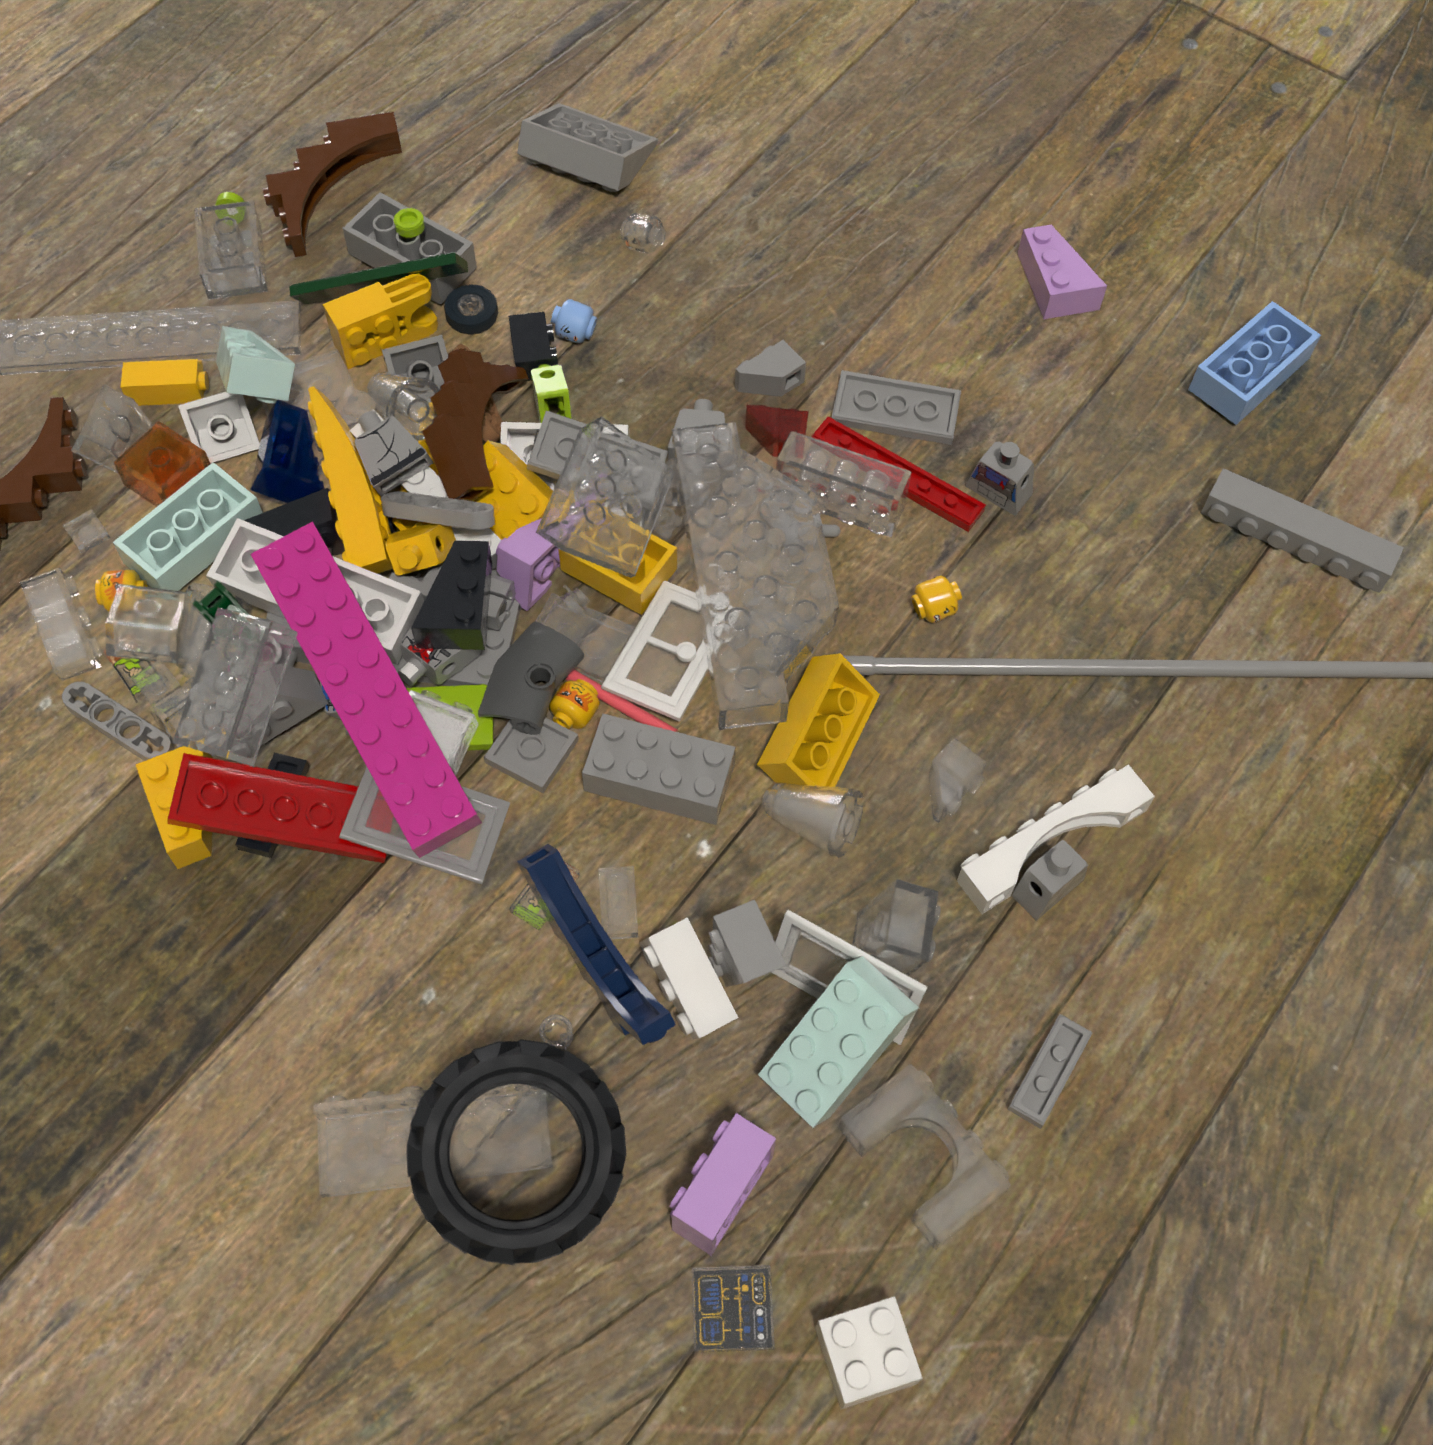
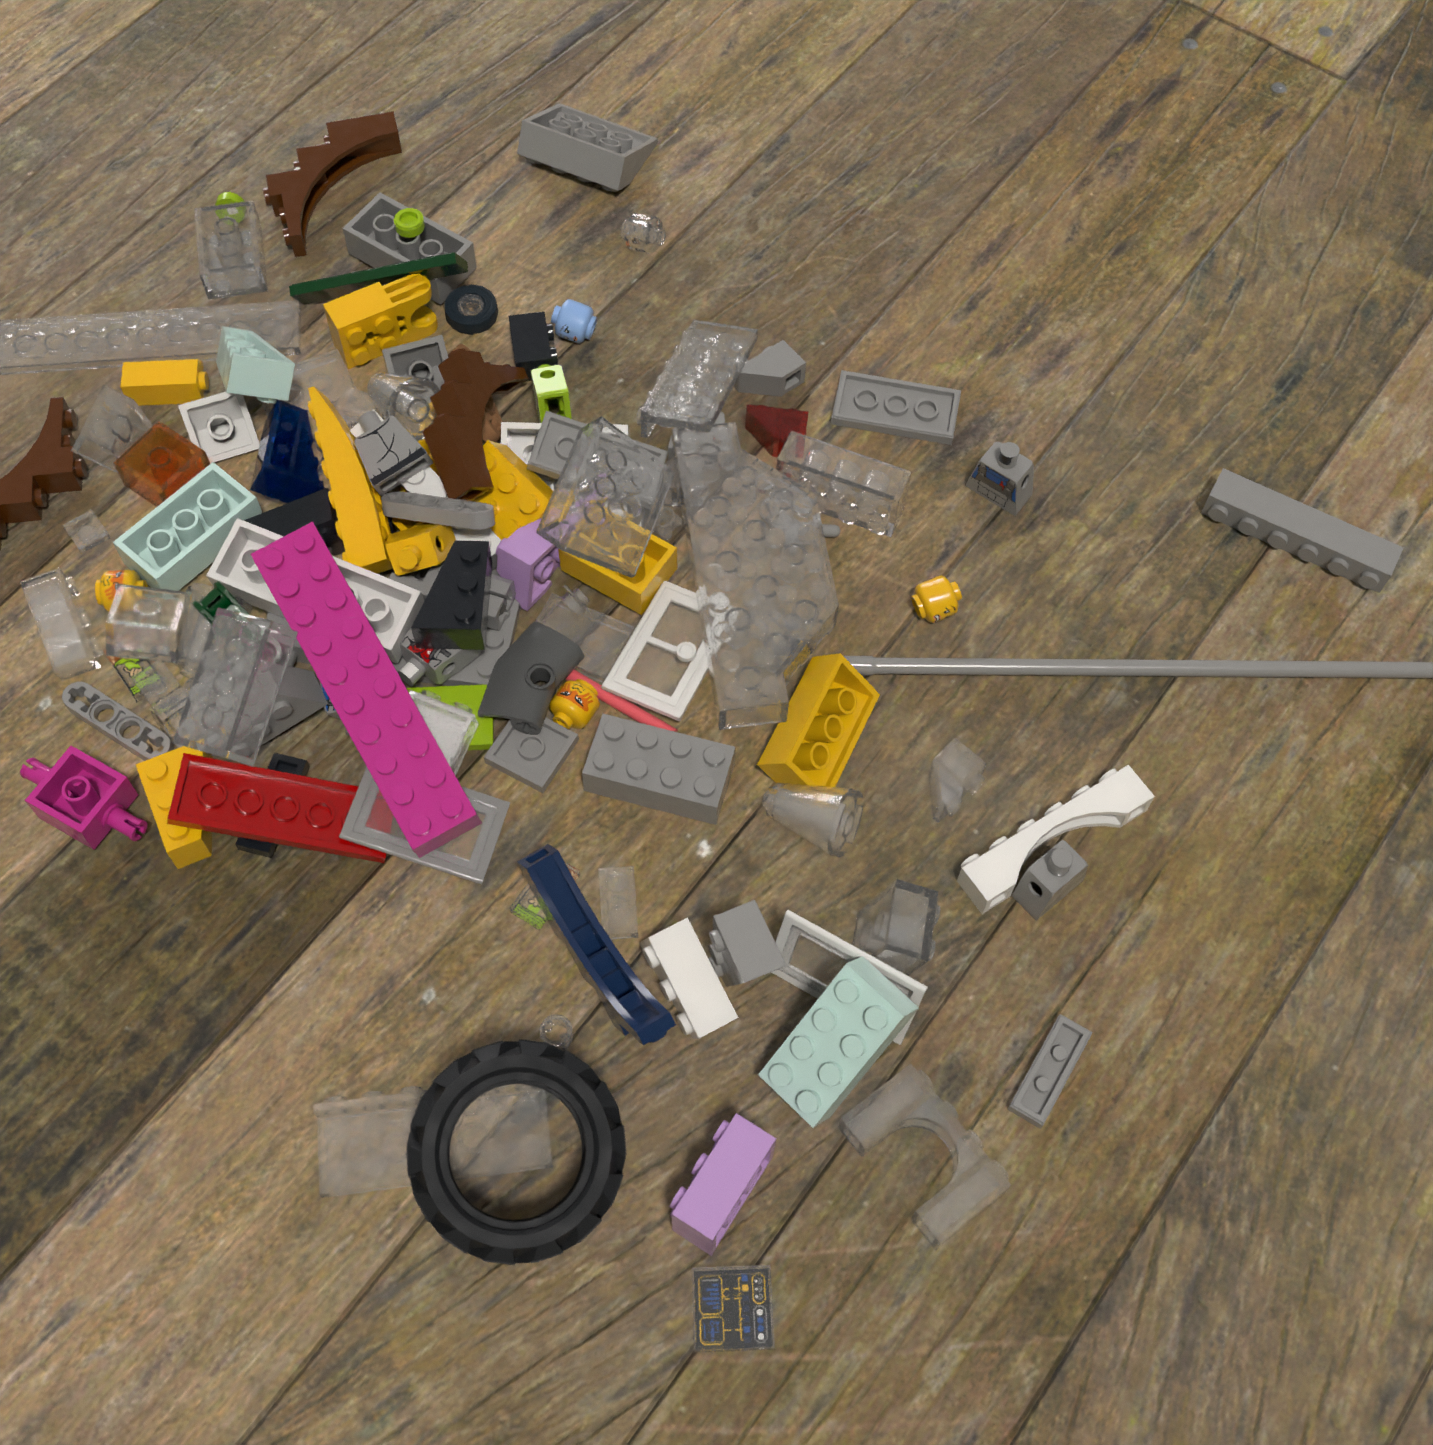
(82, 798): none -> dark pink brick
(697, 377): none -> clear bracket
(868, 1352): white brick -> none
(923, 486): red tile -> none
(1058, 274): lavender wedge -> none
(1254, 362): light blue brick -> none

